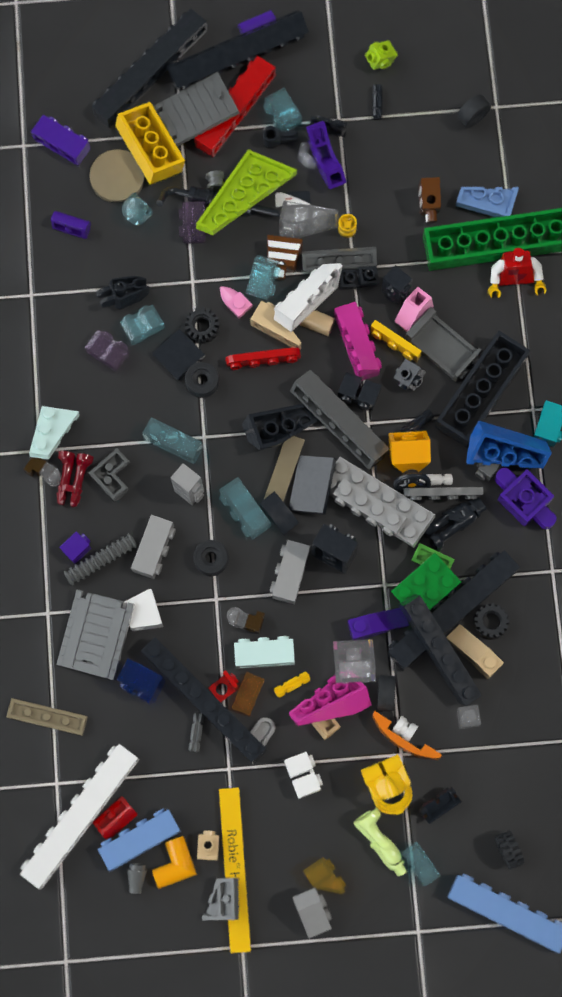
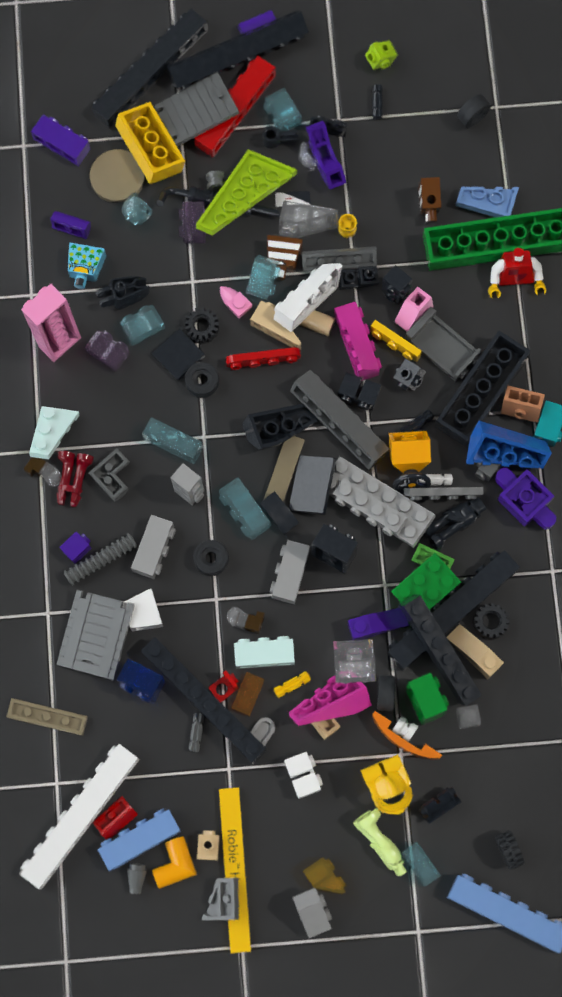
(51, 322): none -> bright pink brick
(85, 263): none -> medium azure torso
(426, 698): none -> green brick
(522, 404): none -> nougat brick

